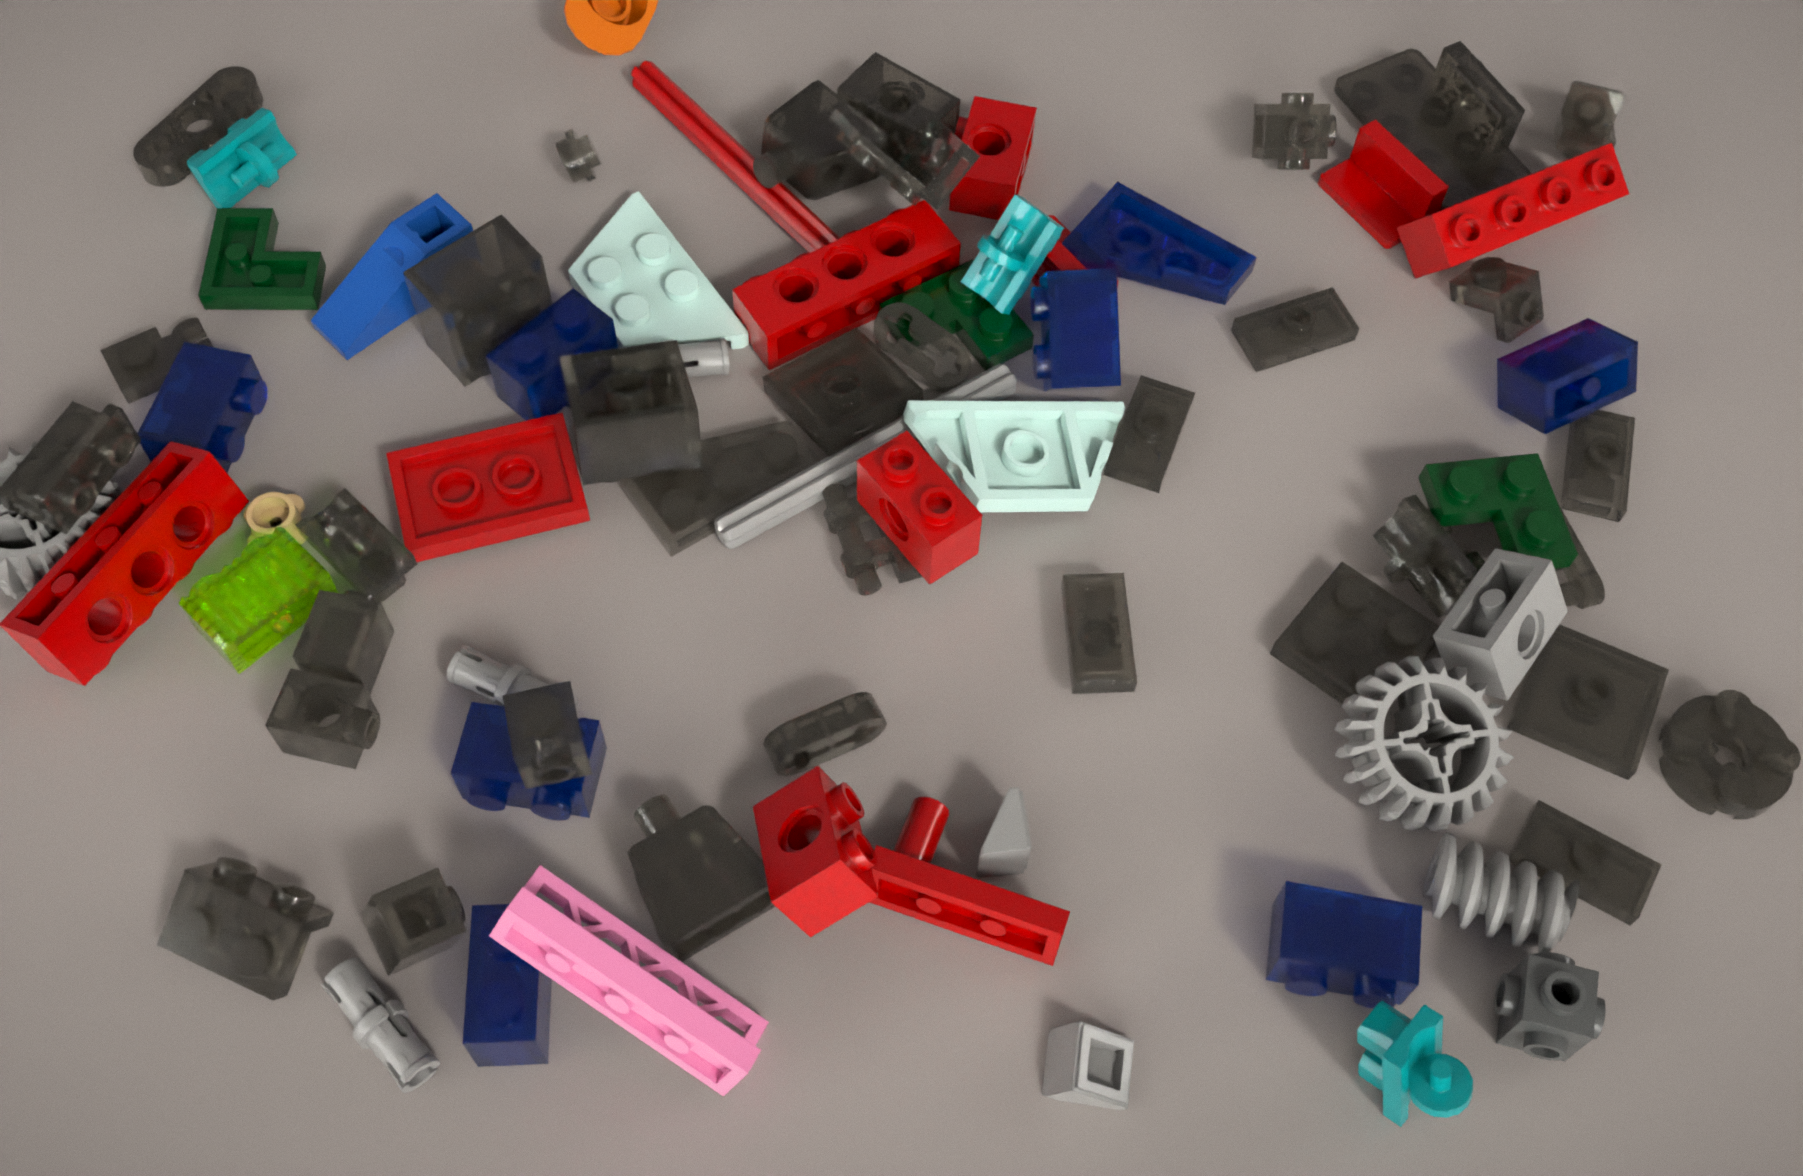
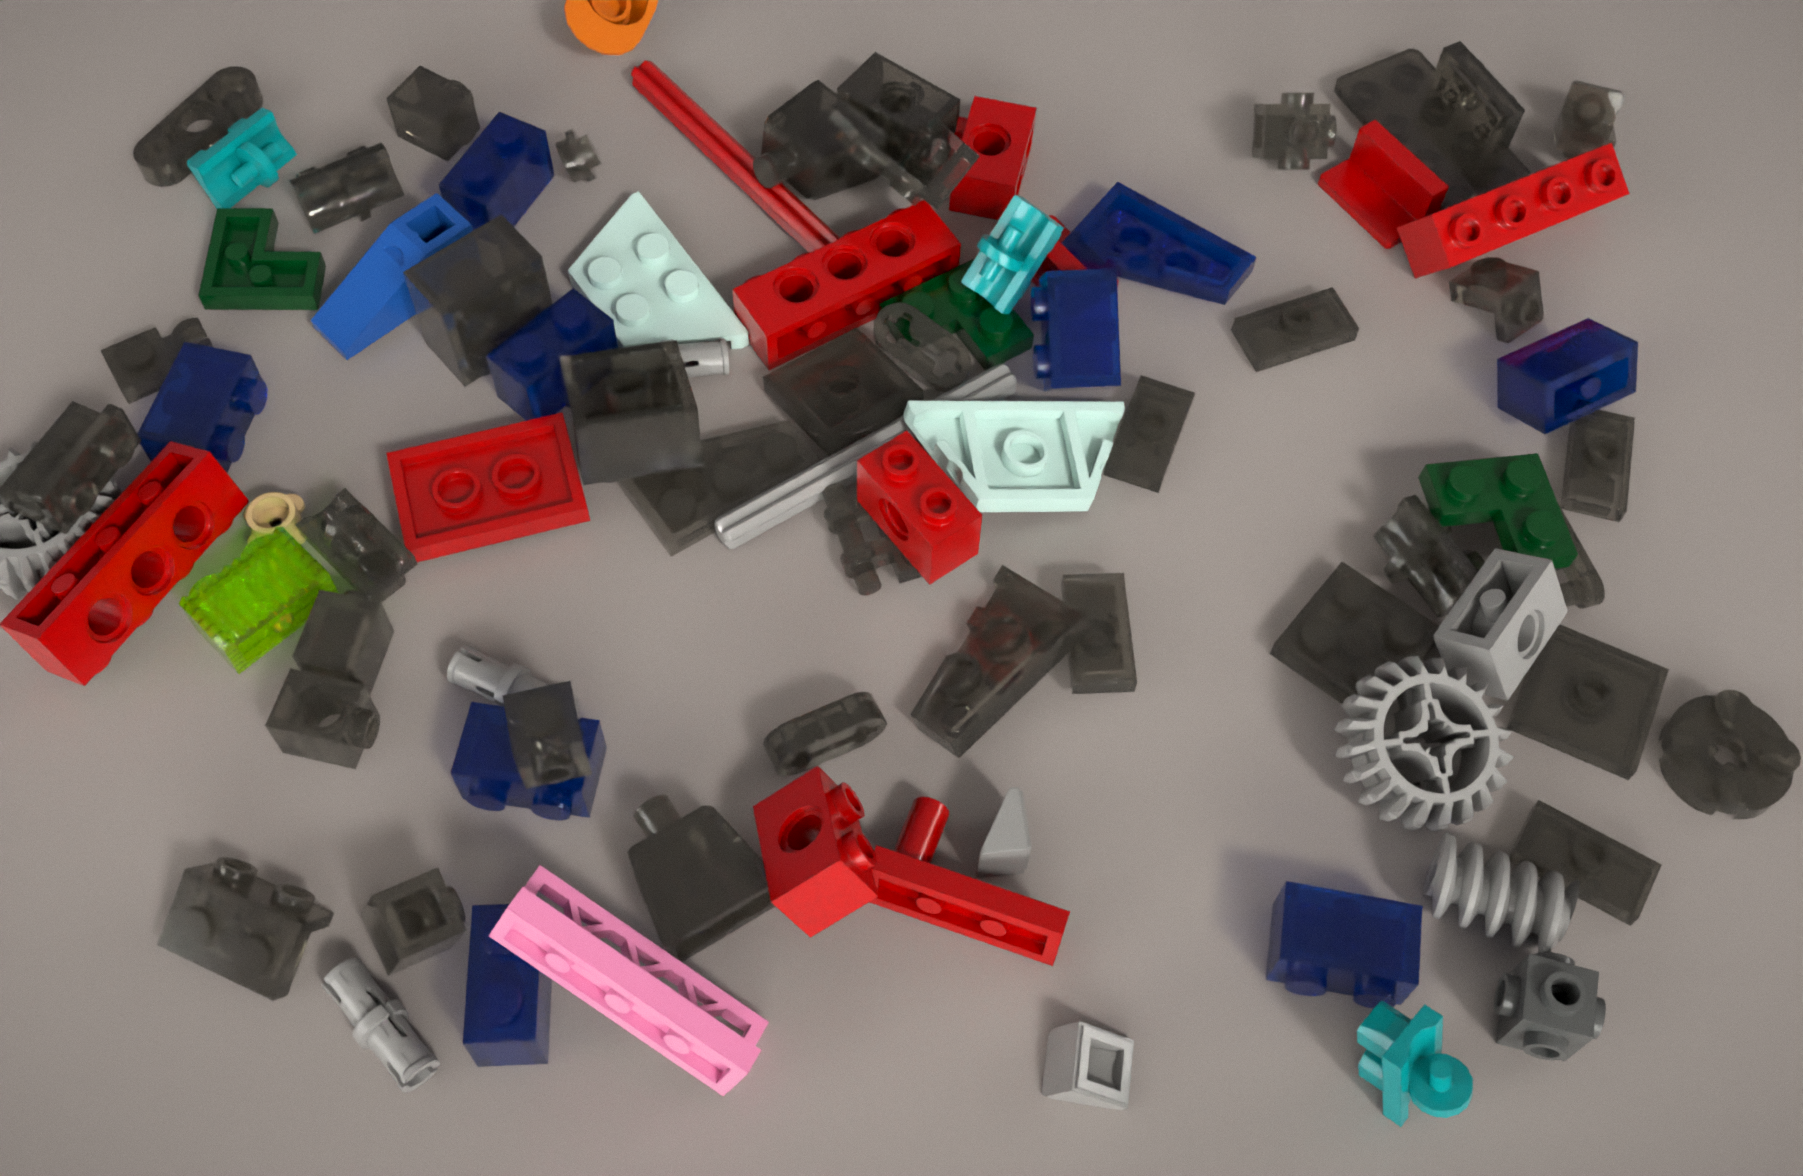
(347, 187): none -> clear smoke hips
(434, 113): none -> clear smoke brick
(500, 172): none -> clear blue brick
(1001, 659): none -> clear smoke wing

